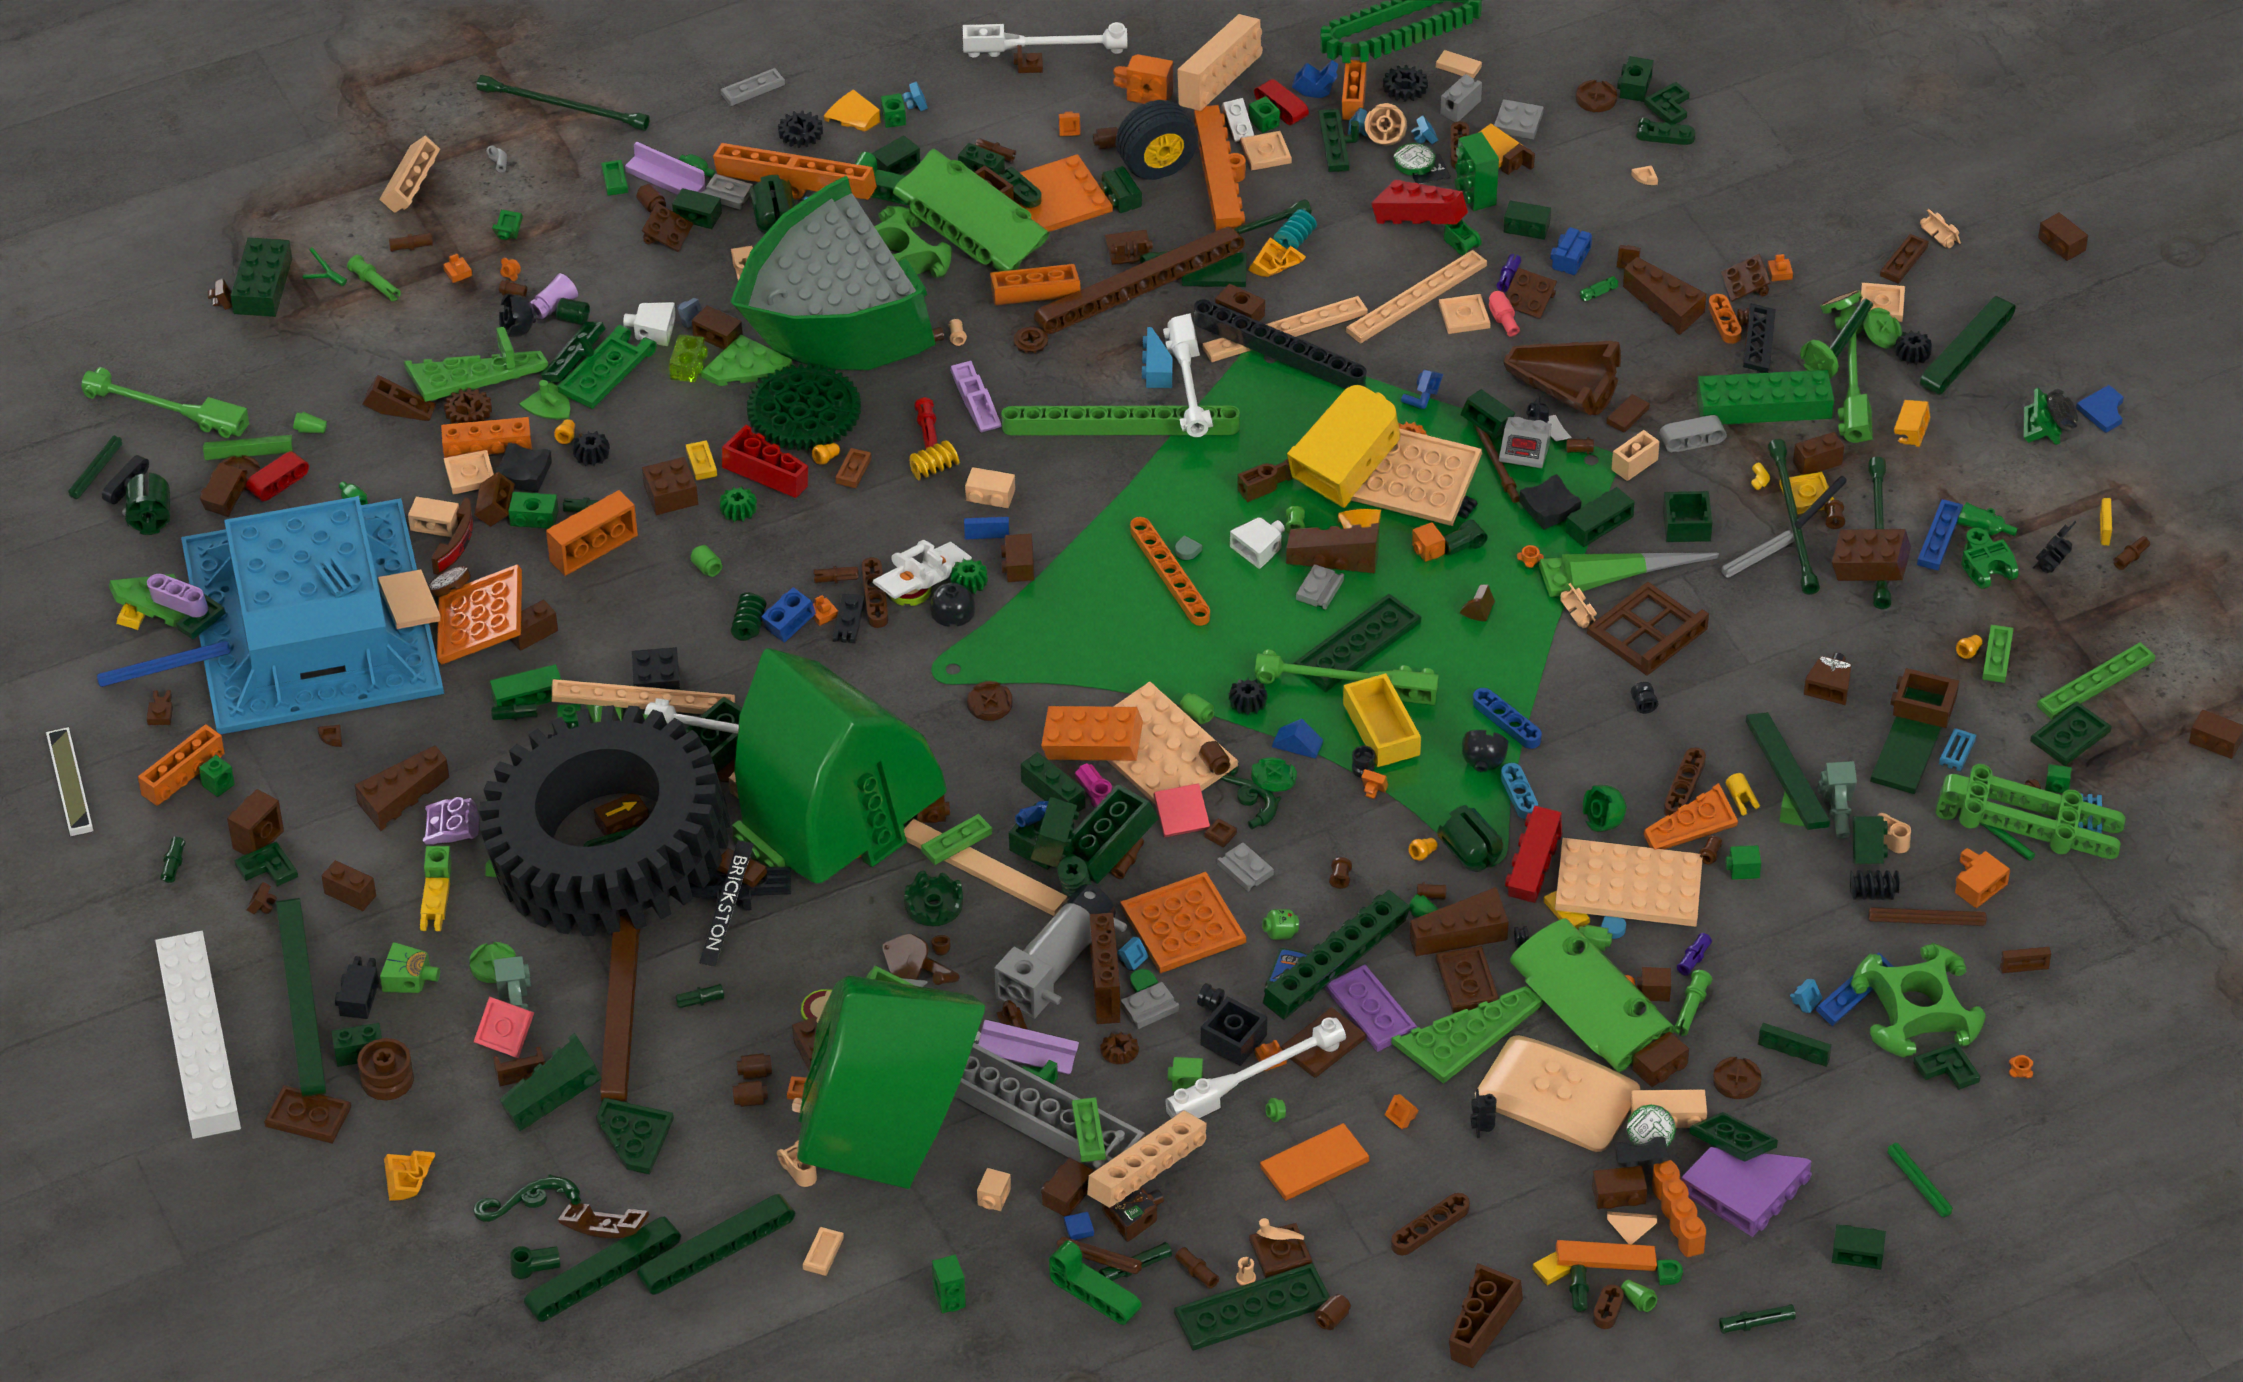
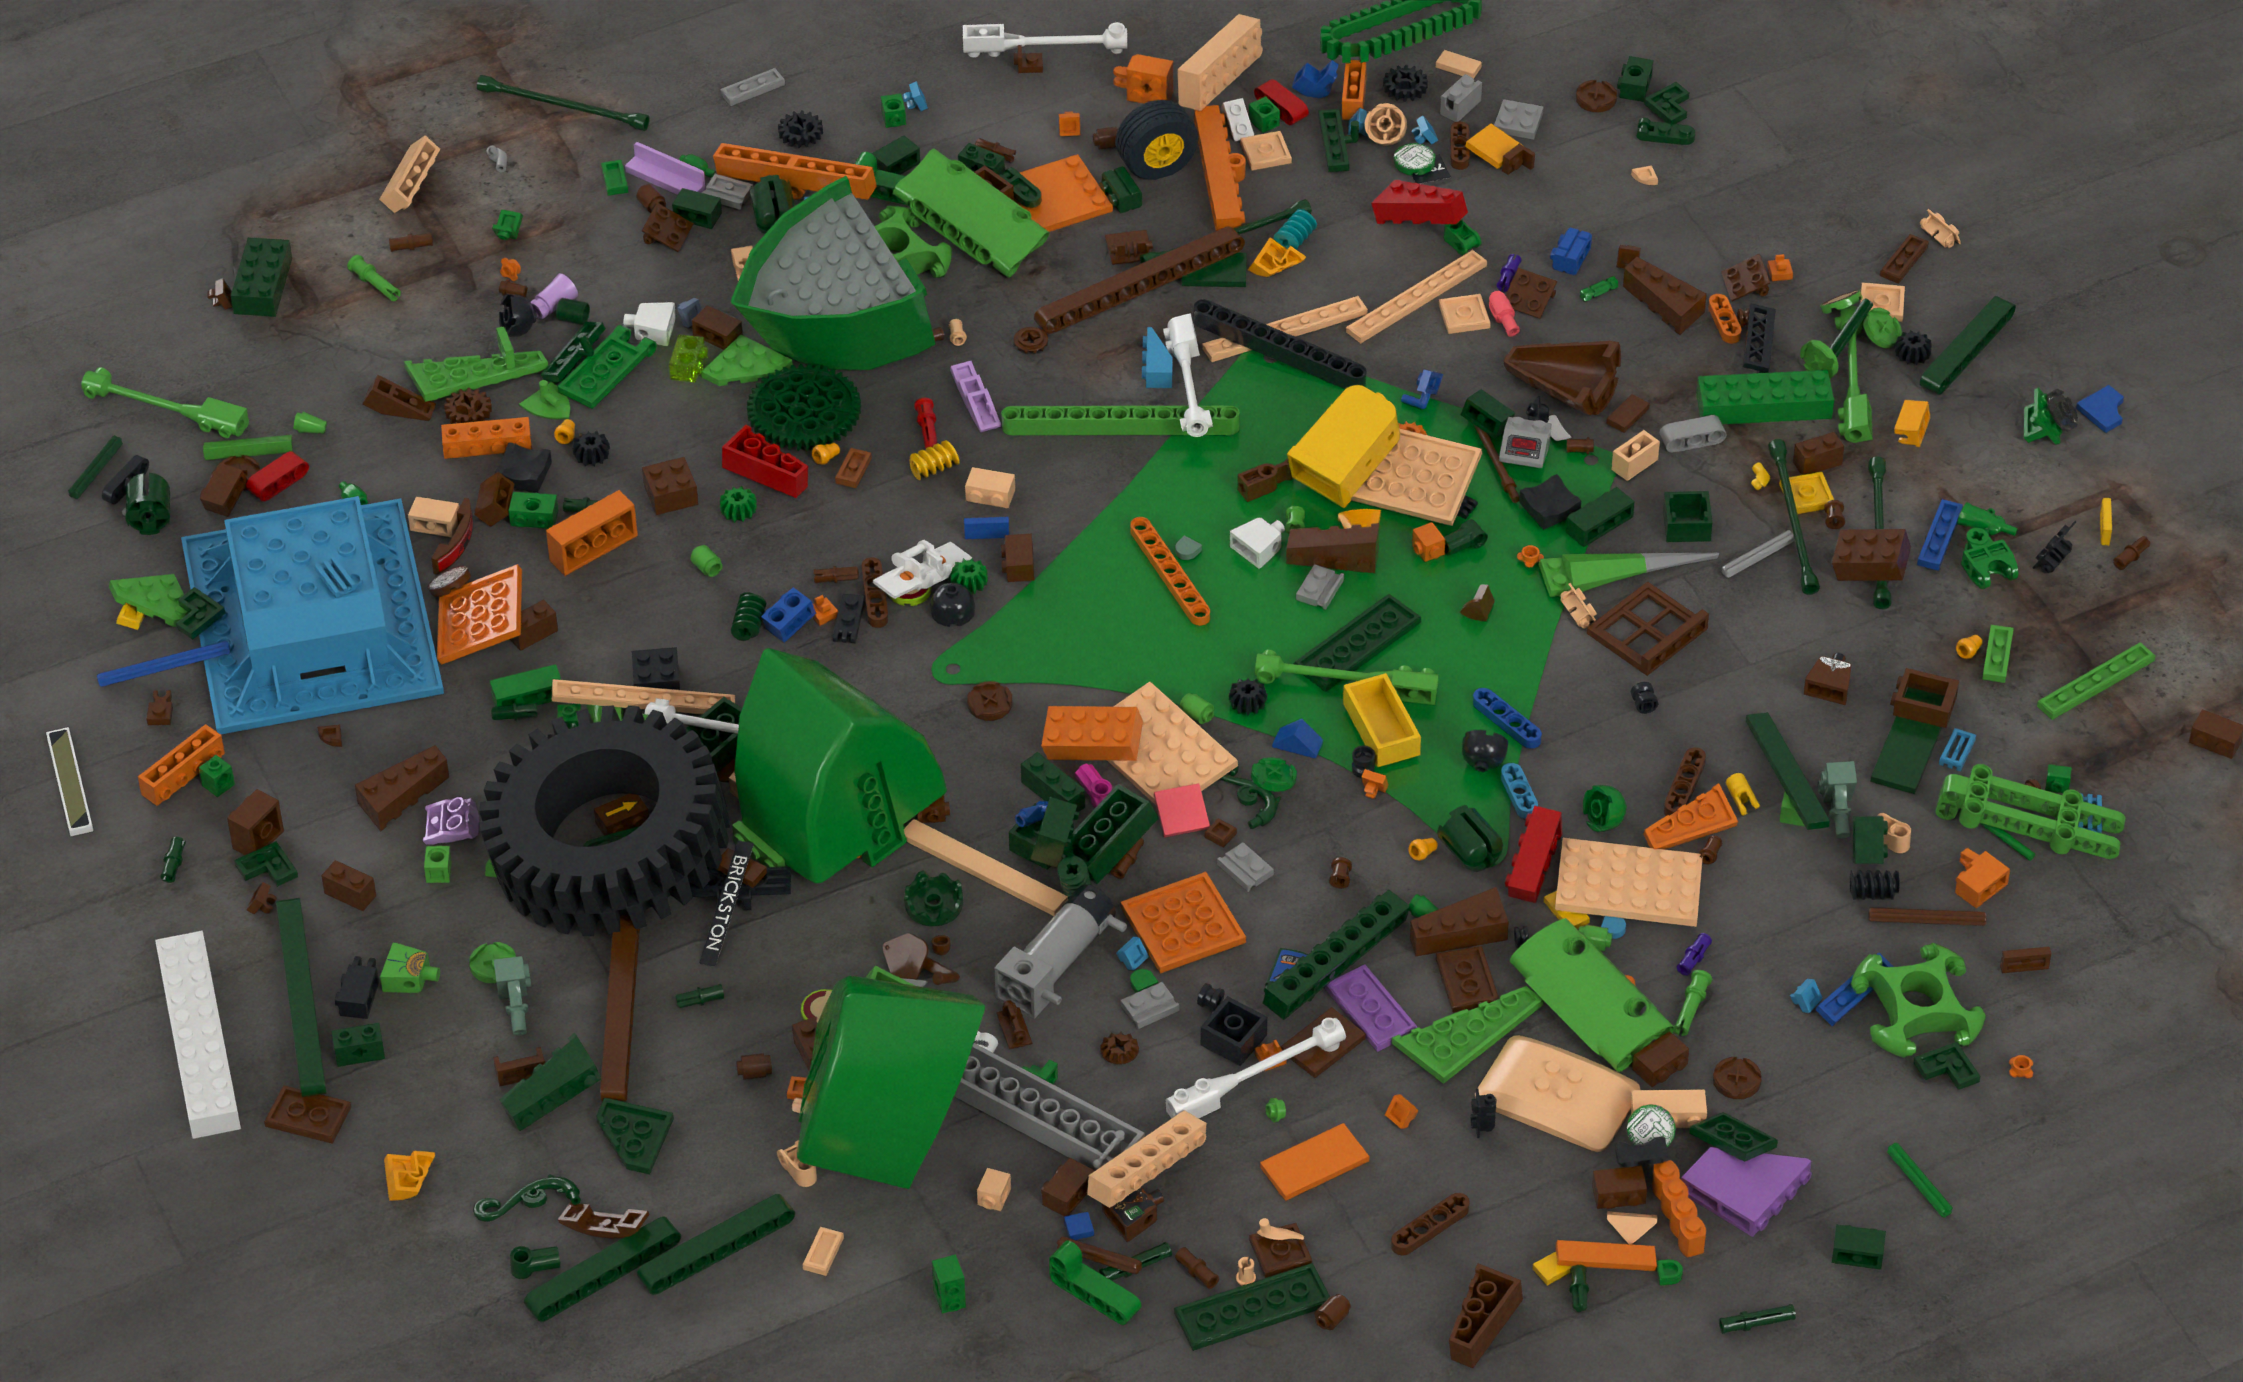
(177, 595): lavender beam -> none
(329, 274): green plant -> none
(385, 1069): reddish brown wheel -> none
(408, 599): light nougat tile -> none
(434, 902): yellow hinge -> none
(457, 268): orange tile -> none
(468, 471): light nougat plate -> none
(504, 1027): coral tile -> none
(701, 460): yellow plate -> none
(750, 1093): reddish brown brick -> none
(854, 112): light orange slope -> none
(956, 839): bright green plate -> none
(1028, 1046): lavender panel -> none
(1034, 284): orange brick -> none
(1088, 1129): bright green plate -> none
(1105, 968): reddish brown window -> none
(1185, 1072): bright green brick -> none
(1214, 757): reddish brown brick -> none
(1242, 302): reddish brown brick -> none
(1280, 924): bright green head -> none
(1432, 891): reddish brown pin -> none
(1477, 171): green brick -> none
(1527, 219): dark green brick -> none
(1603, 1305): reddish brown beam -> none
(1641, 1296): bright green cone -> none
(1655, 983): reddish brown brick -> none
(1744, 862): green brick -> none
(1794, 1044): dark green plate -> none
(1820, 502): black bar -> none
(2063, 236): reddish brown brick -> none
(2070, 733): dark green tile -> none

